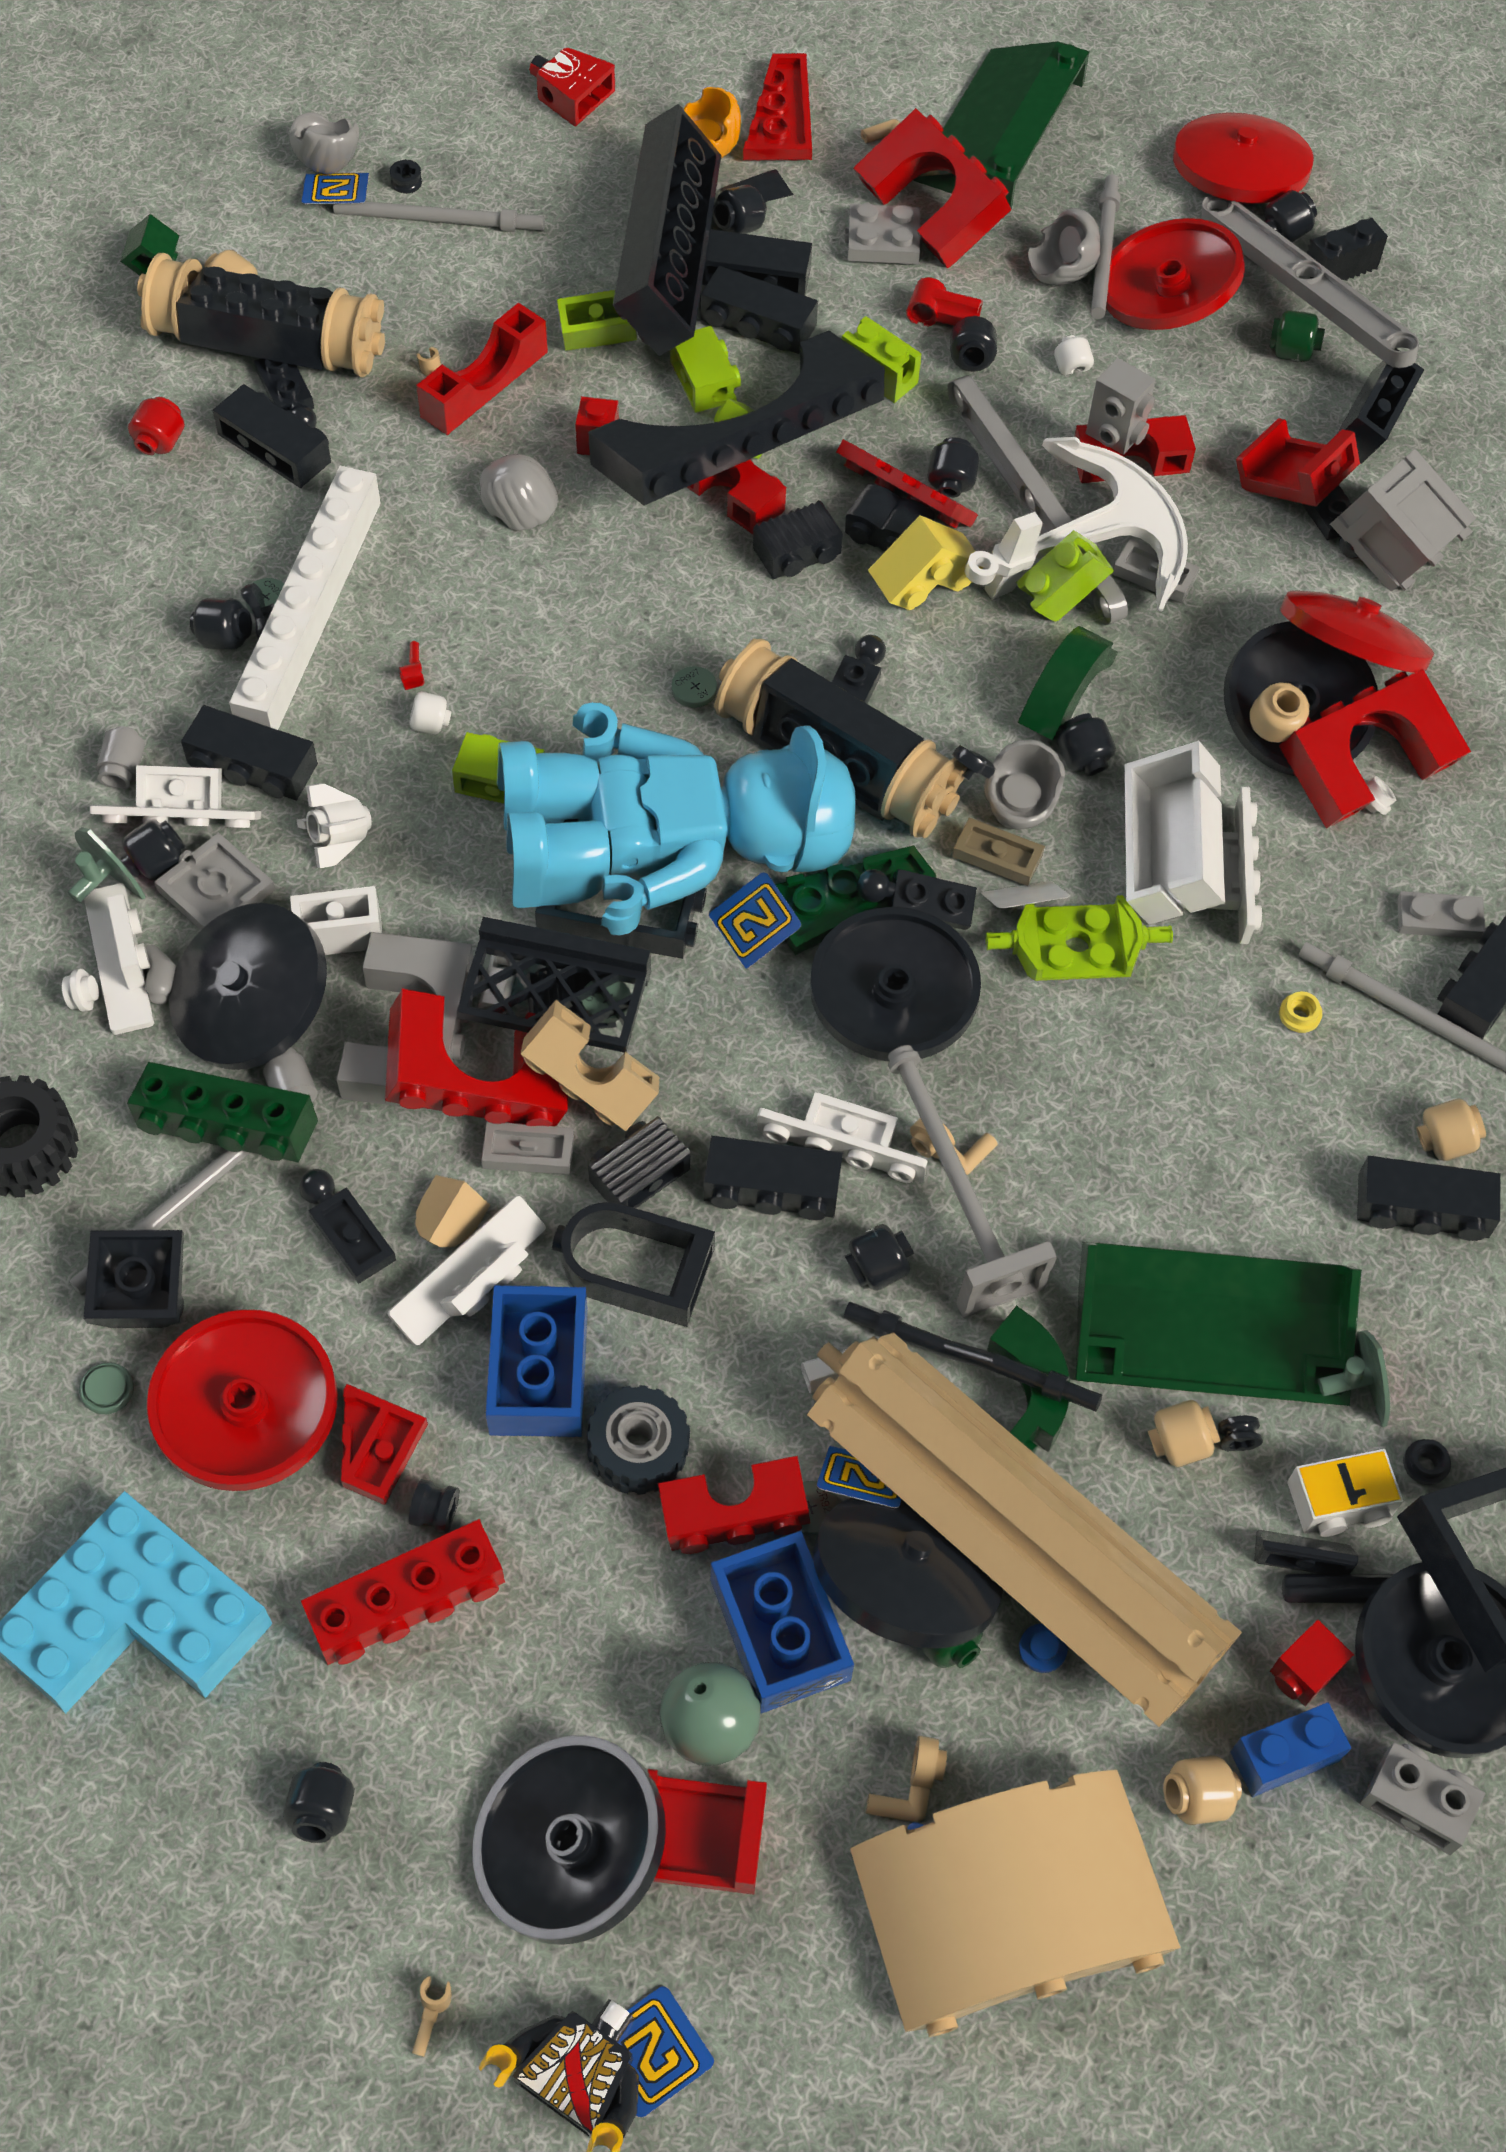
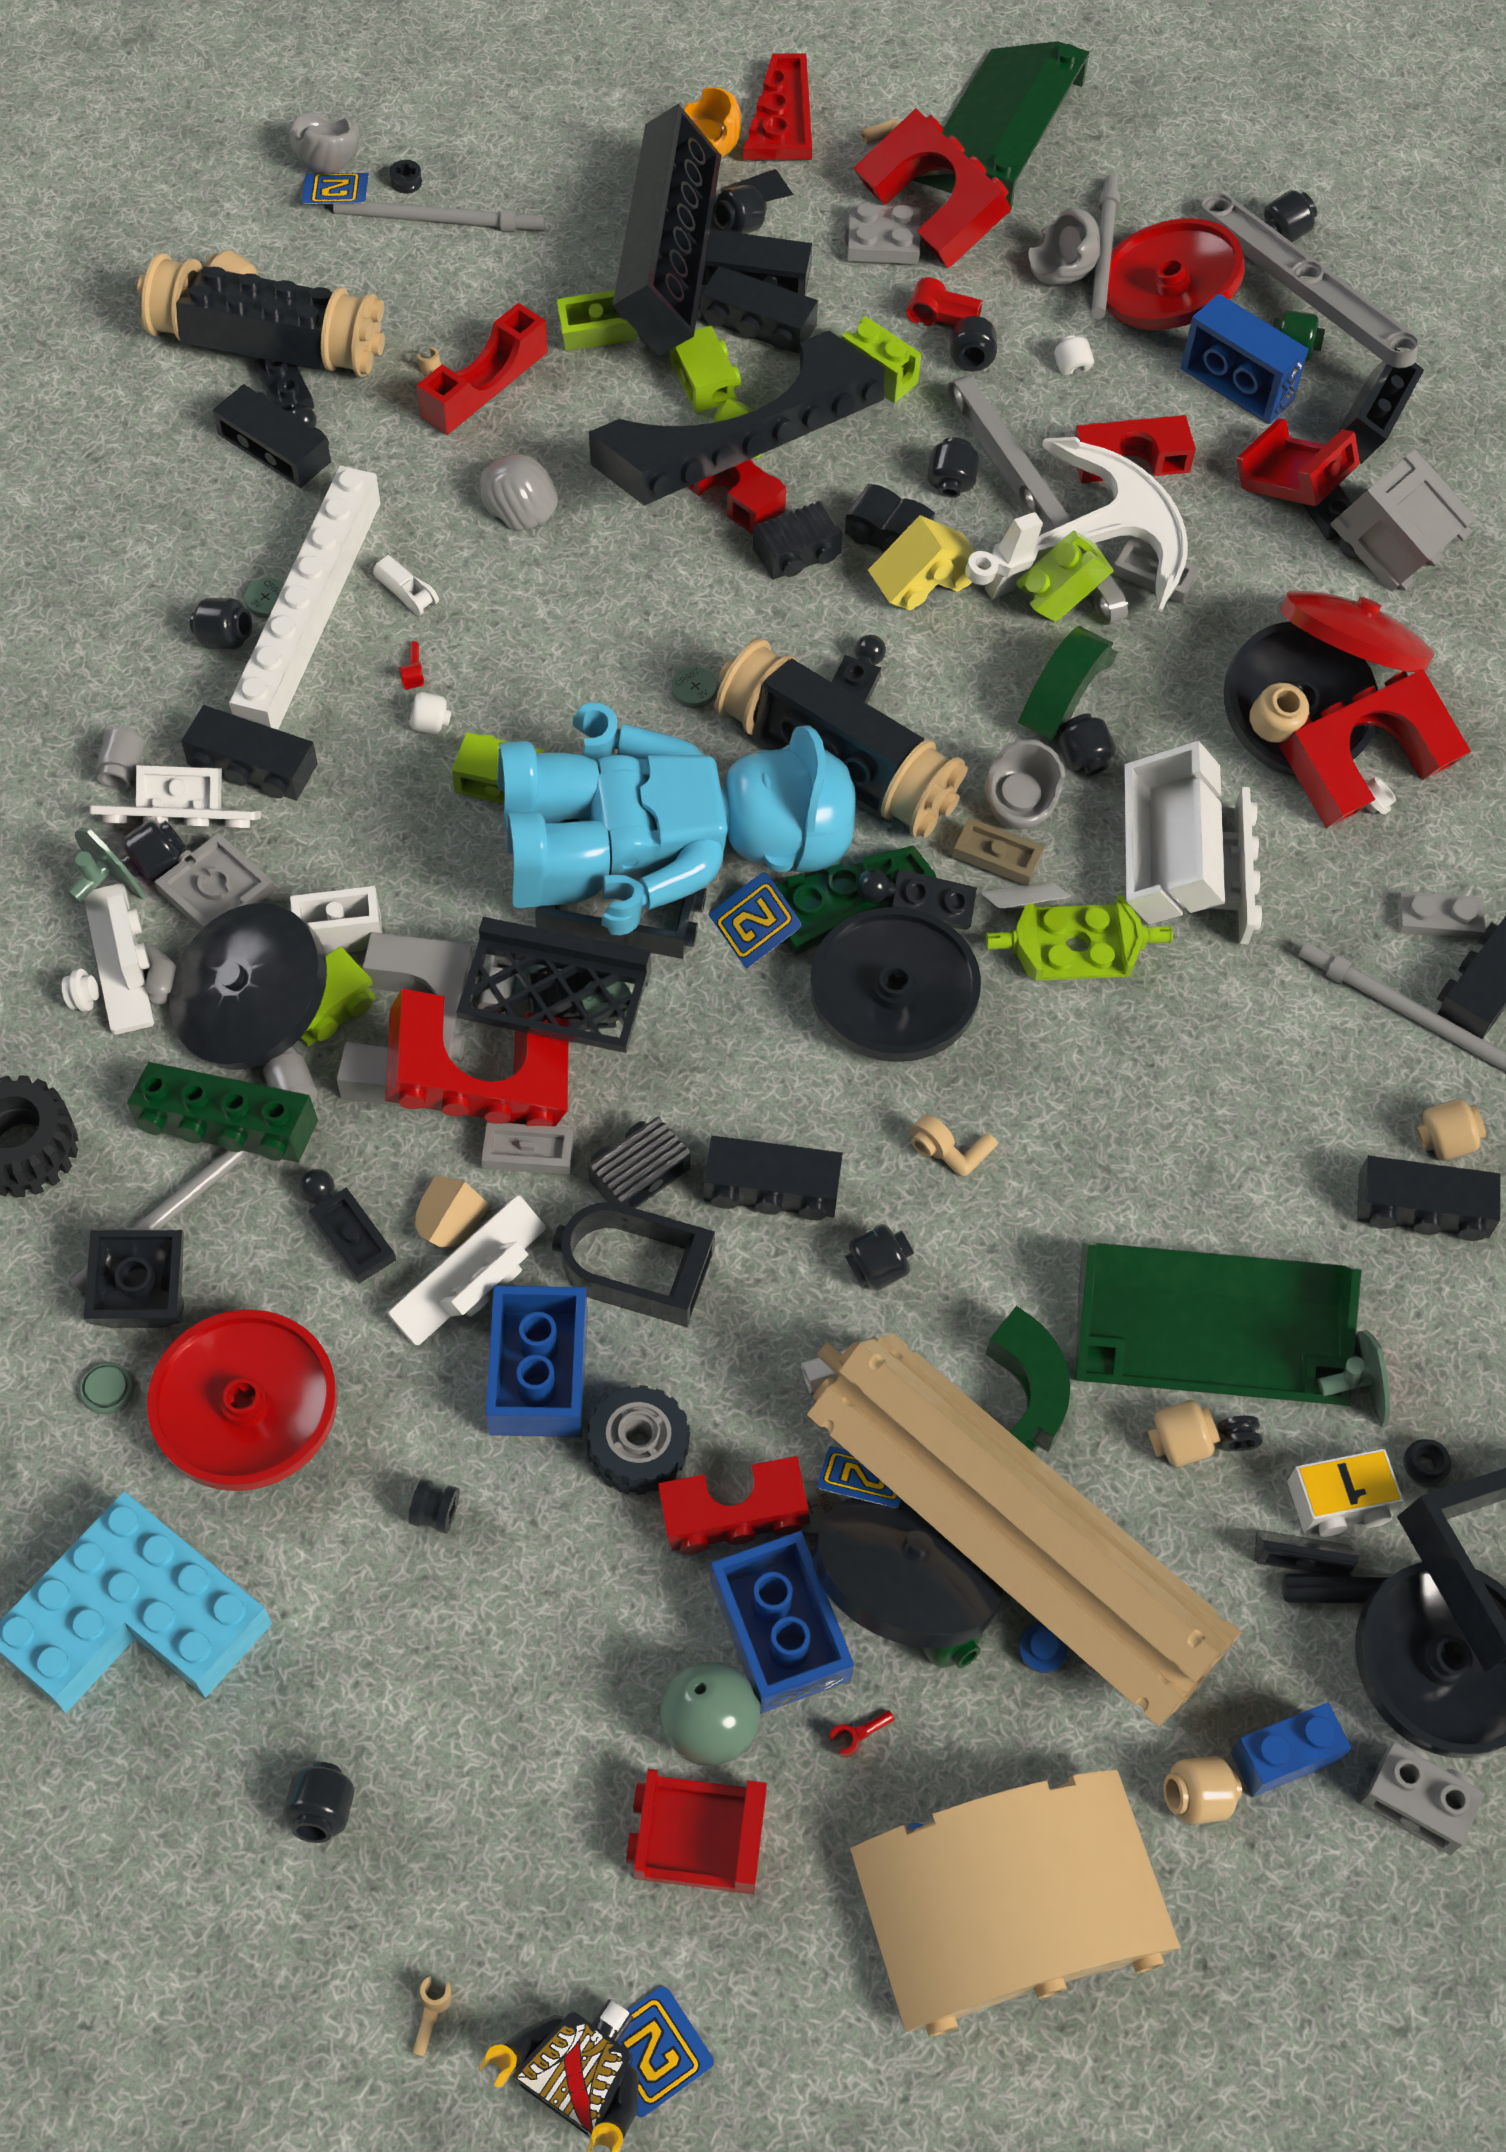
(146, 241): dark green brick -> none
(156, 426): red head -> none
(254, 598): black piece -> none
(336, 822): white brick -> none
(344, 996): none -> lime brick
(376, 1443): red wing -> none
(403, 584): none -> white bar
(403, 1593): red brick -> none
(569, 1840): black dish -> none
(573, 83): red torso -> none
(591, 415): red brick -> none
(614, 1092): tan arch -> none
(845, 1128): white bracket -> none
(860, 1732): none -> red hand
(891, 478): red wing -> none
(927, 1766): tan plate -> none
(975, 762): black piece -> none
(1002, 1276): light grey tile -> none
(1053, 1385): black bar -> none
(1121, 406): light grey brick -> none
(1242, 157): red dish -> none
(1243, 358): none -> blue brick
(1305, 1002): light yellow plate -> none
(1310, 1663): red brick -> none
(1350, 249): black brick -> none

